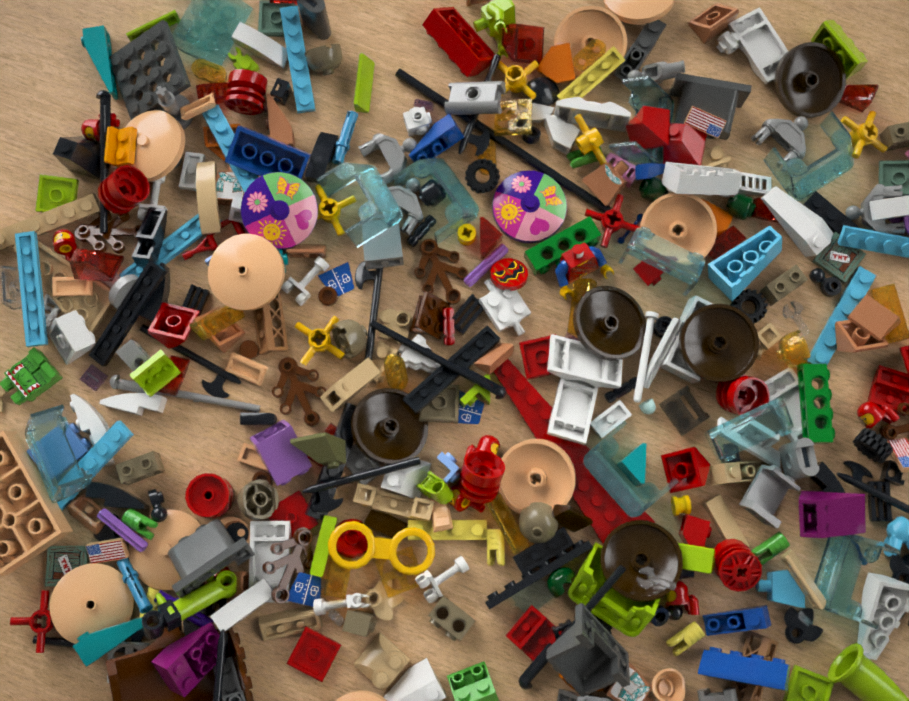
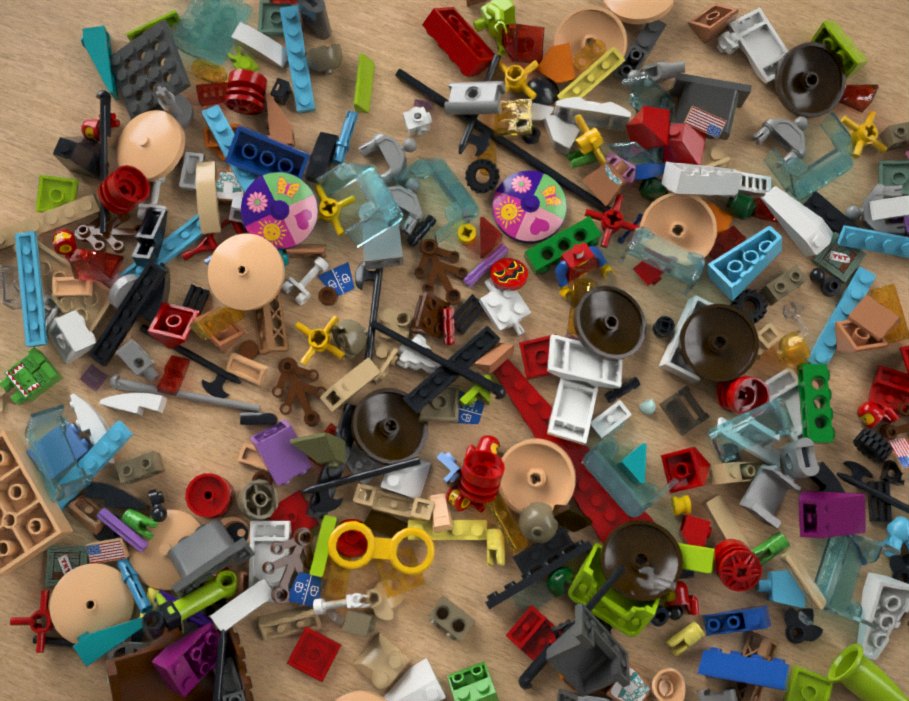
(120, 146): light orange bracket -> none
(155, 373): lime bracket -> none
(197, 107): light nougat tile -> none
(396, 374): clear yellow plate -> none
(425, 579): white bar -> none
(432, 193): black head -> none
(435, 488): lime piece -> none
(437, 139): blue slope -> none
(651, 317): white bar -> none
(662, 350): white axle -> none

